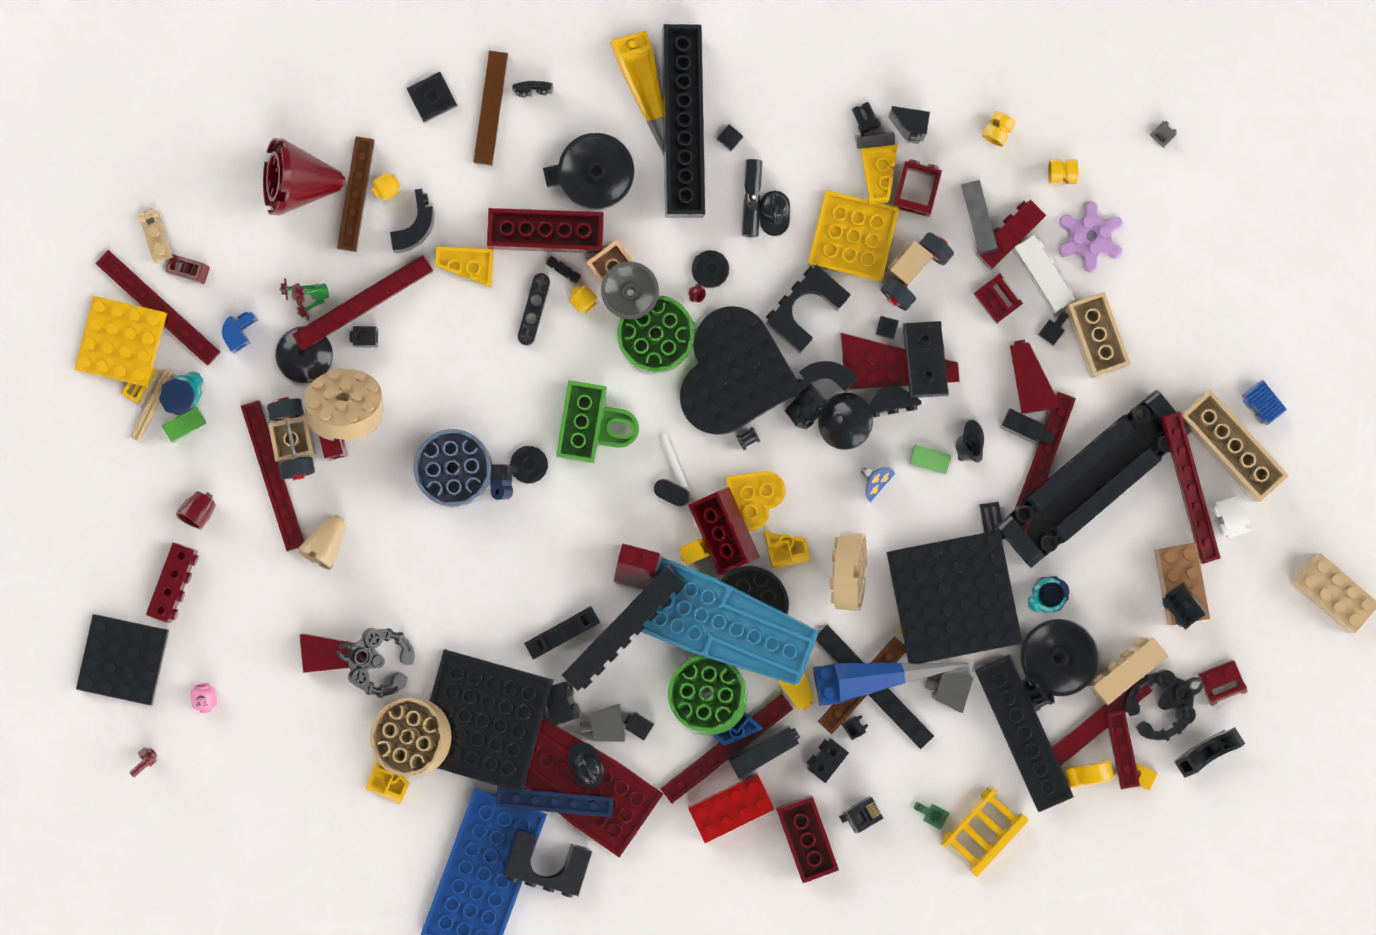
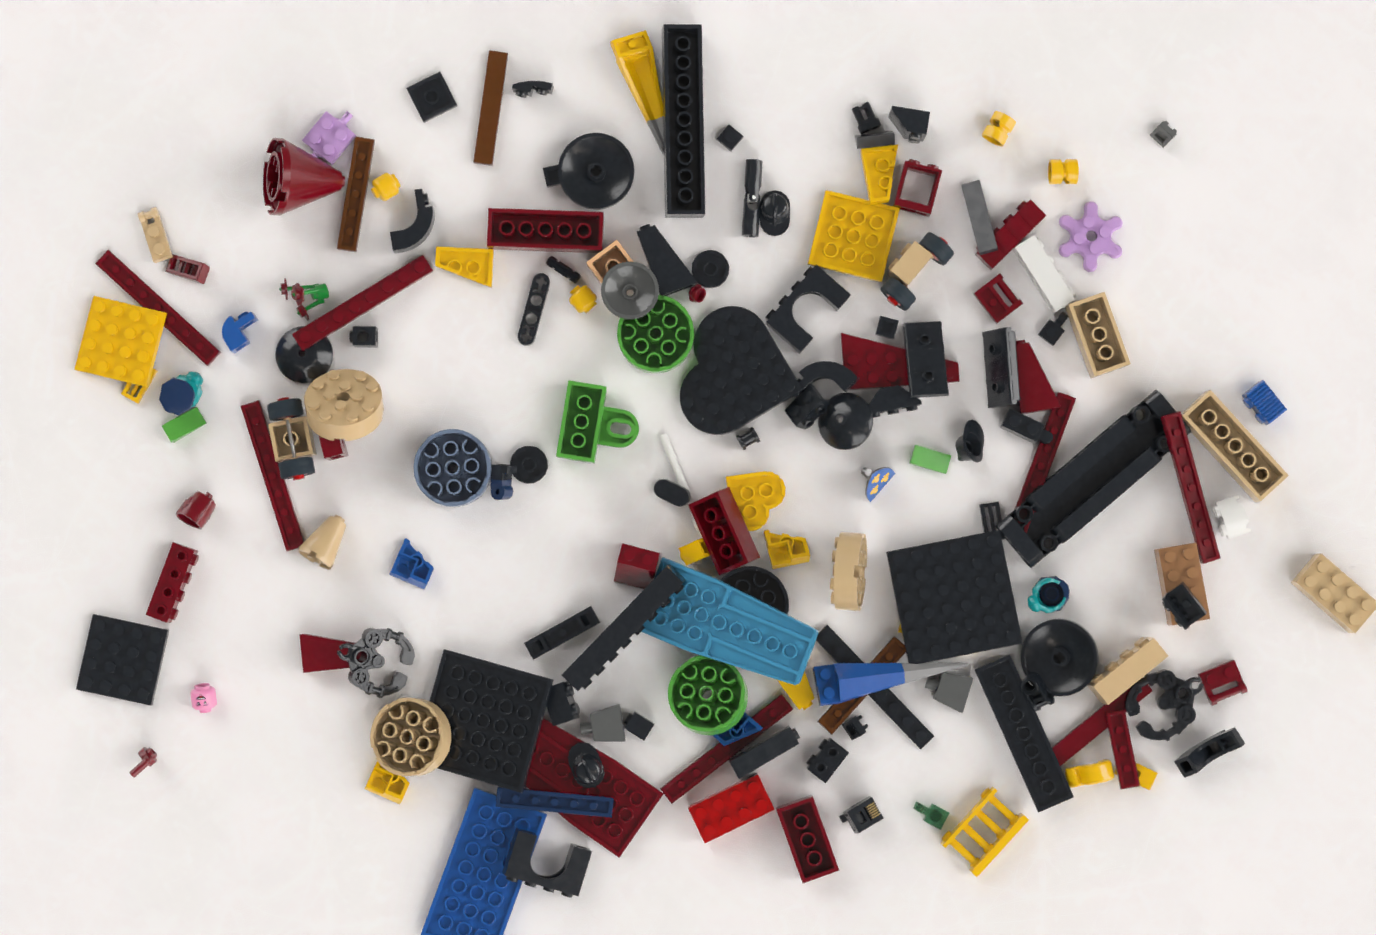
(150, 407): tan axle -> none
(330, 137): none -> lavender plate
(411, 566): none -> blue slope
(664, 262): none -> black slope
(1001, 367): none -> black container

